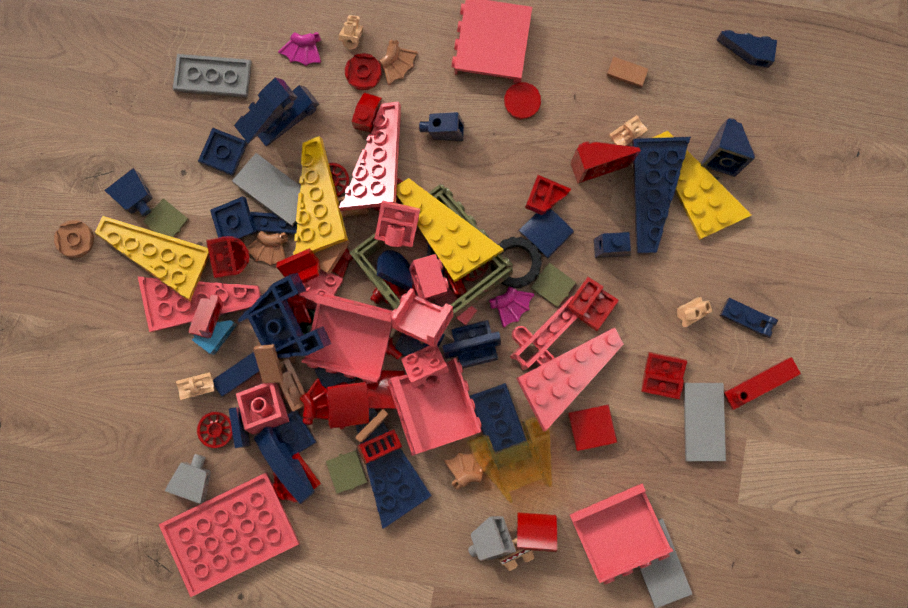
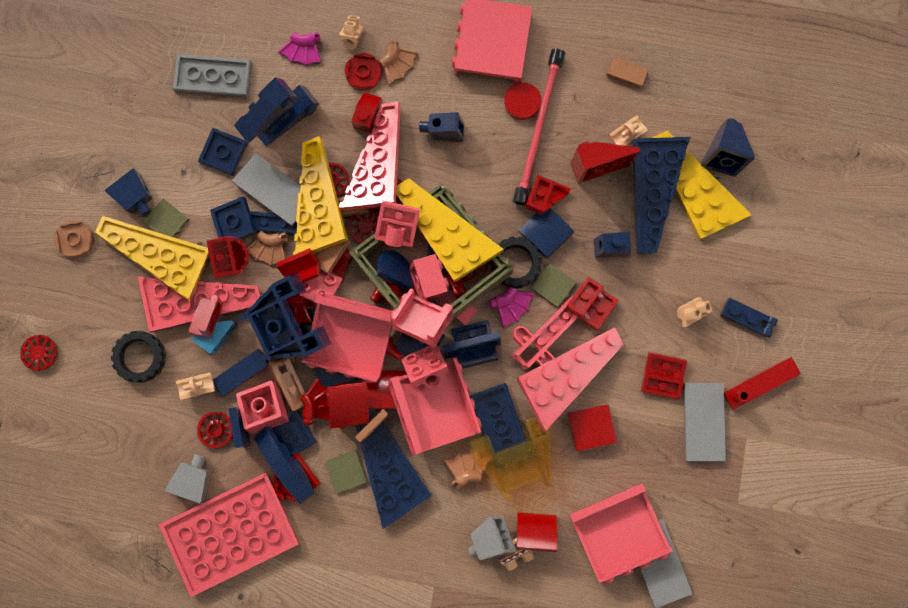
(38, 352): none -> red wheel
(119, 351): none -> black tyre
(268, 363): nougat tile -> none
(364, 454): red slope -> none
(365, 225): none -> red wheel
(555, 62): none -> coral hose
(752, 49): dark blue slope -> none

